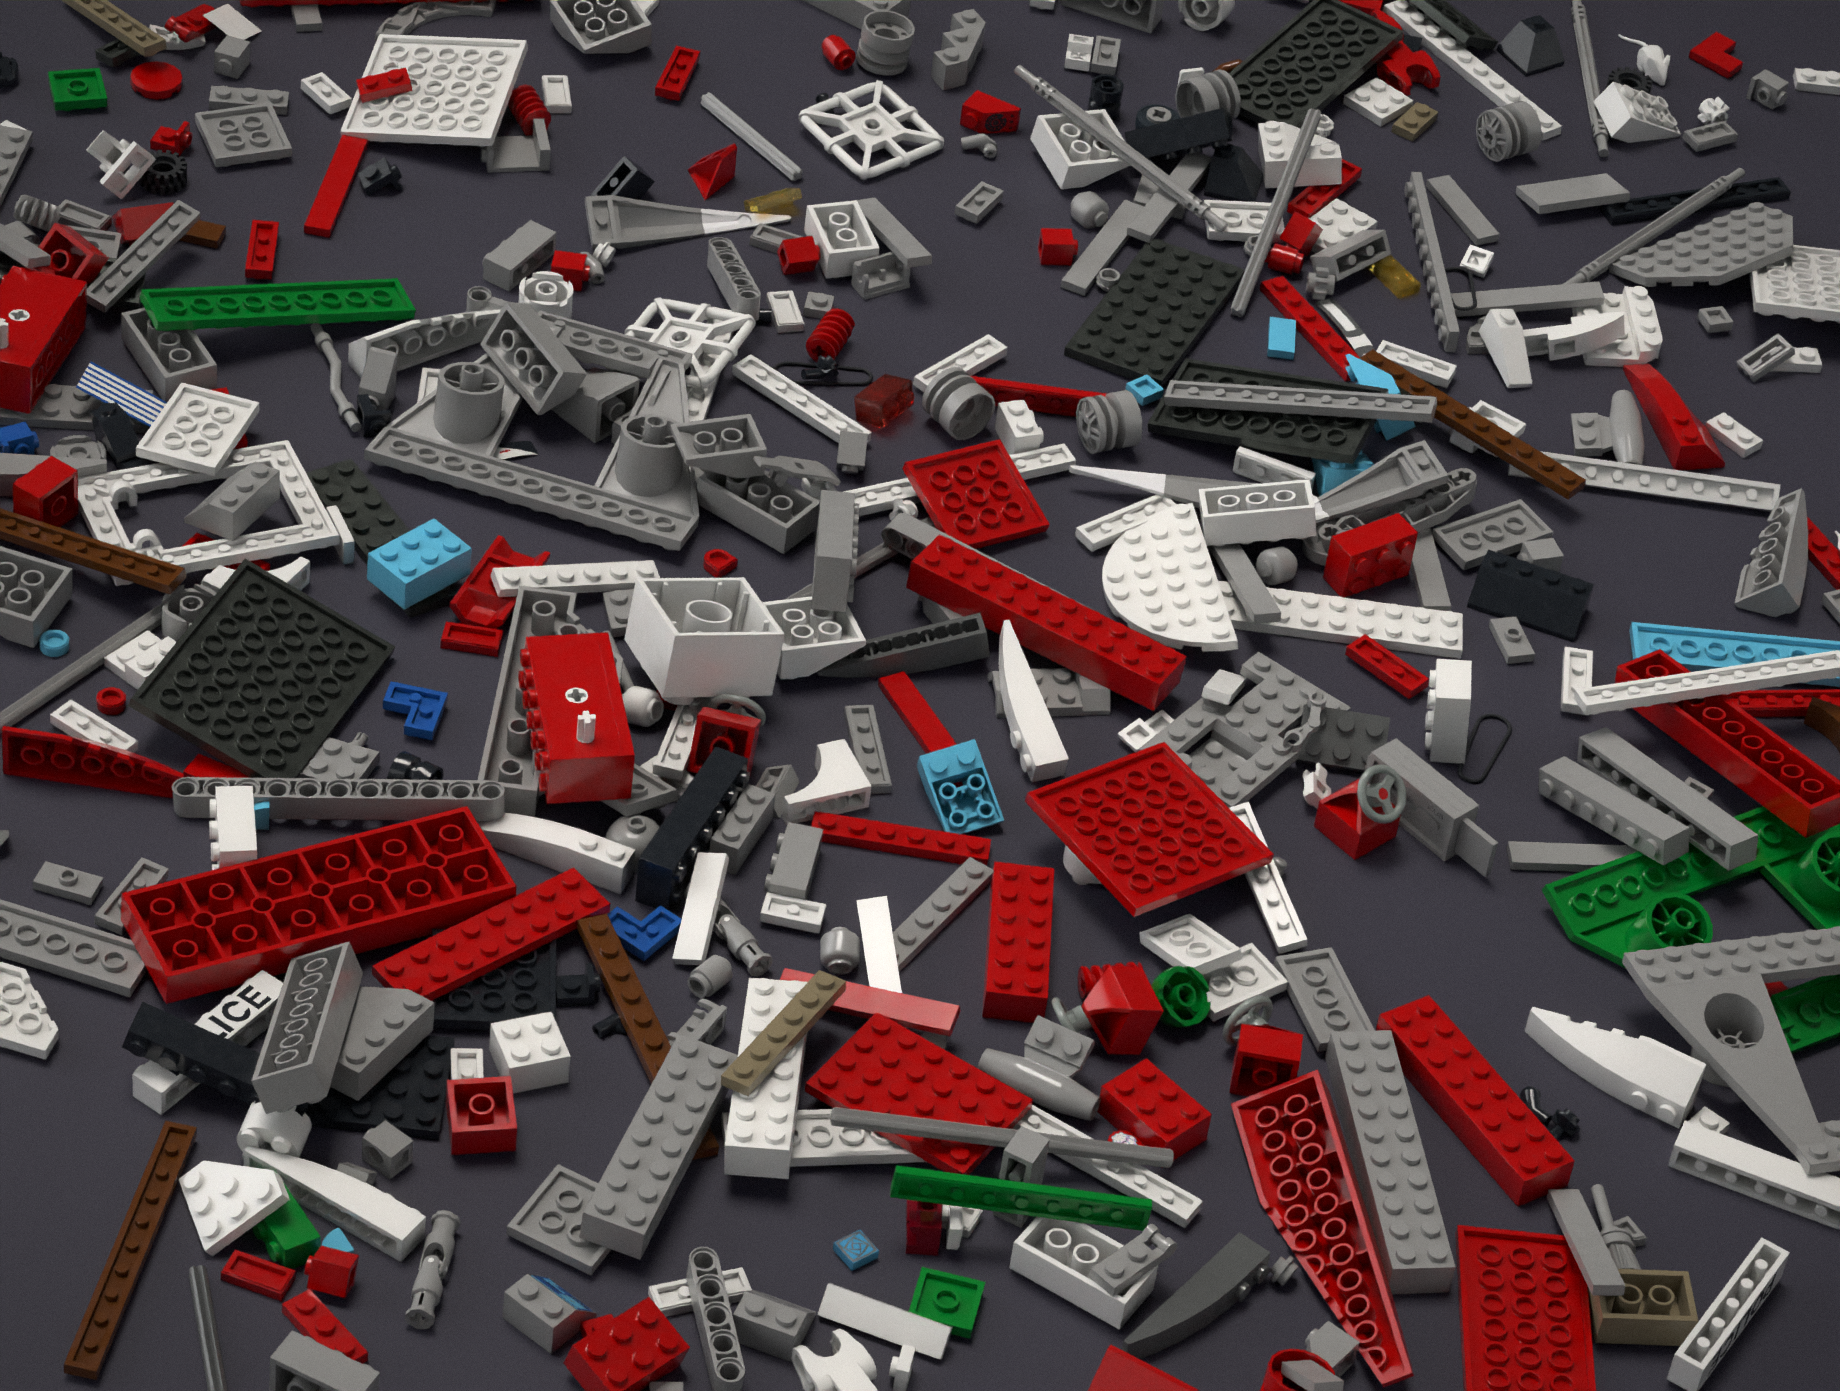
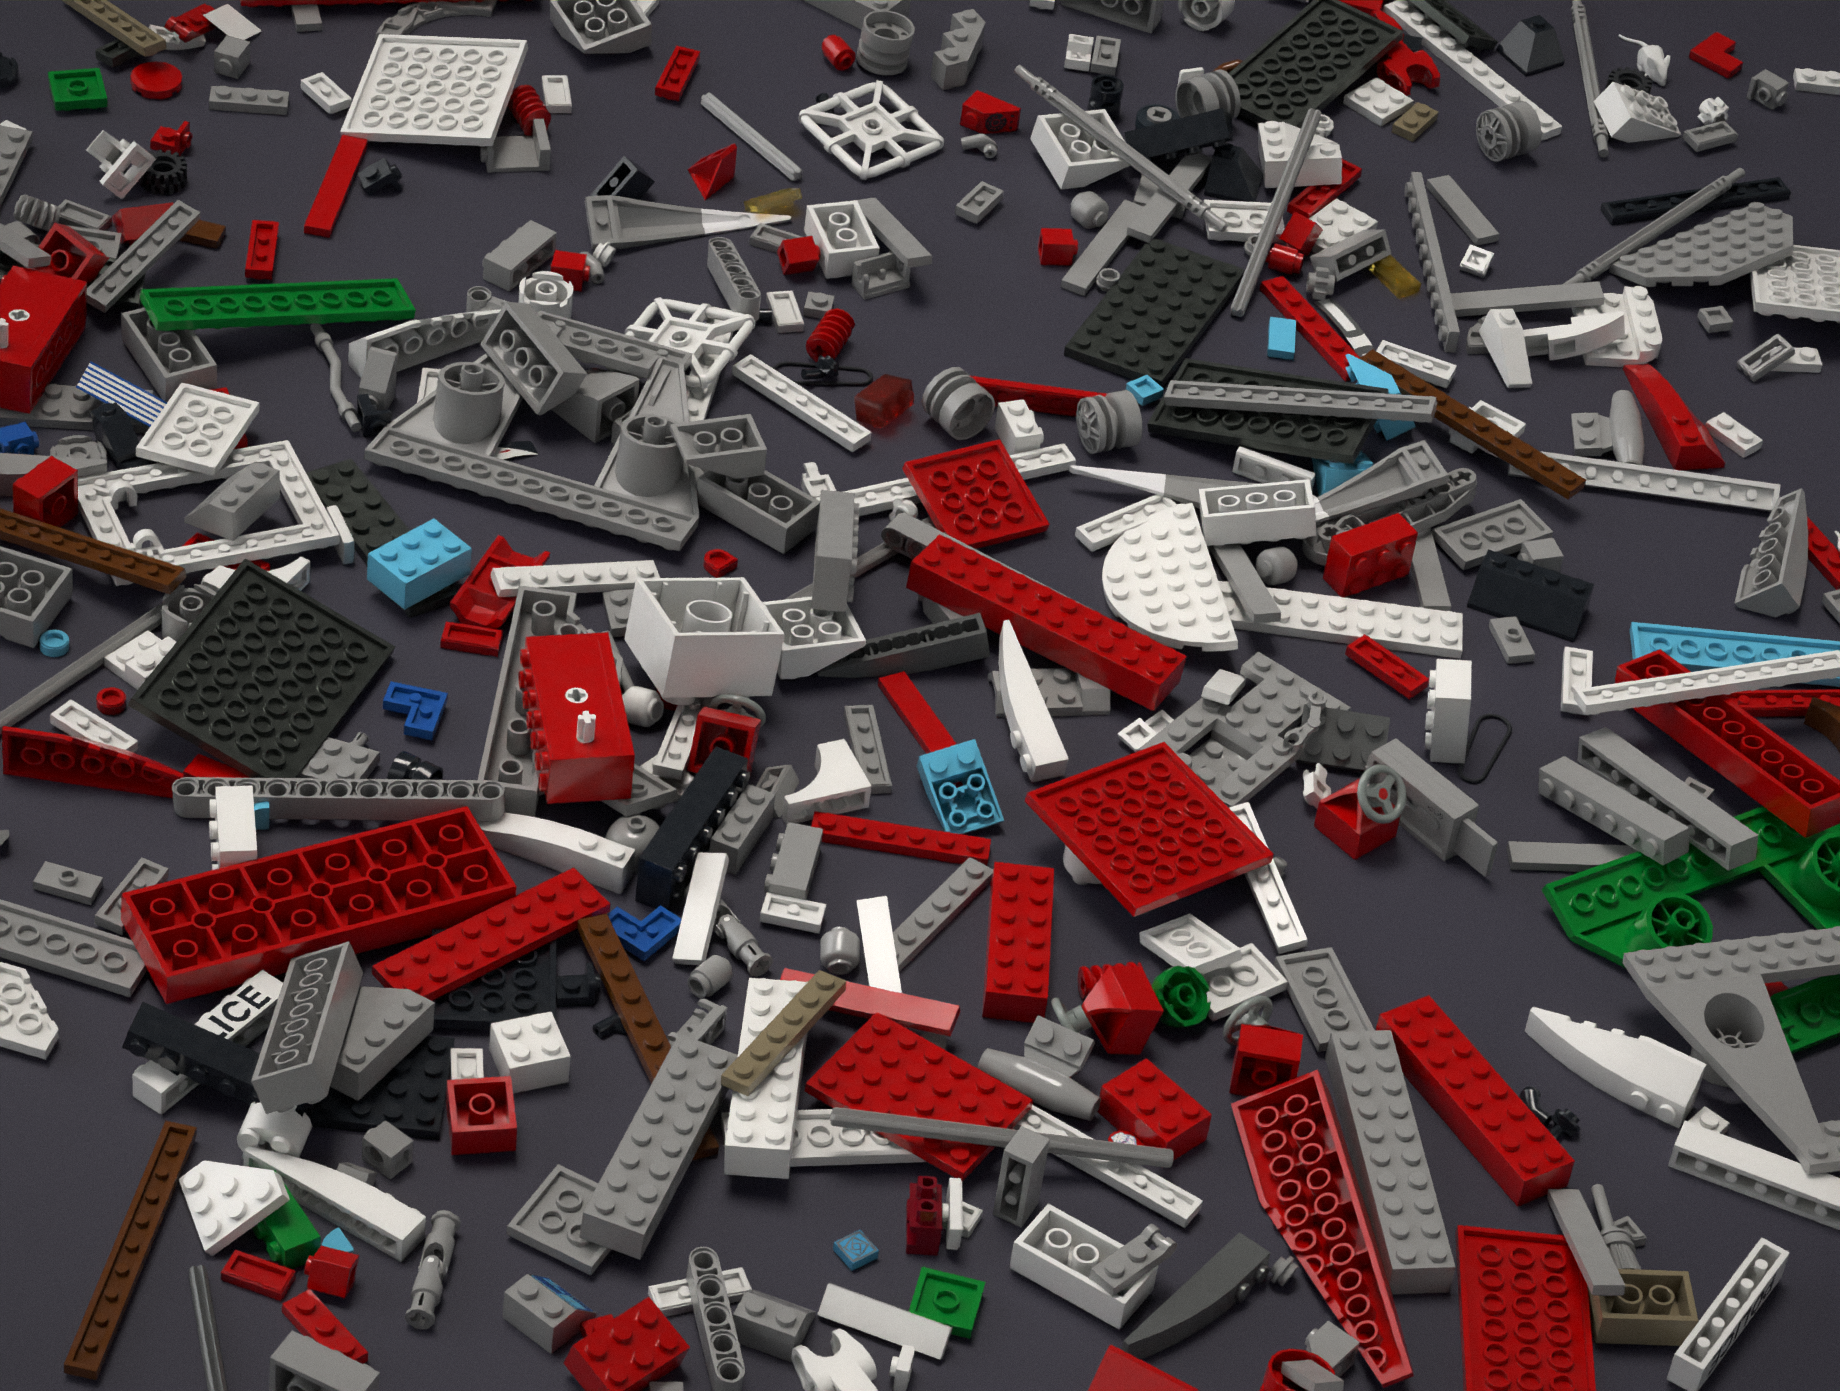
(243, 134): light grey plate -> none
(384, 85): red plate -> none
(784, 467): light grey piece -> none
(851, 452): light grey brick -> none
(971, 359): white plate -> none
(1020, 1198): green tile -> none
(1471, 285): black piece -> none
(1572, 193): light grey tile -> none

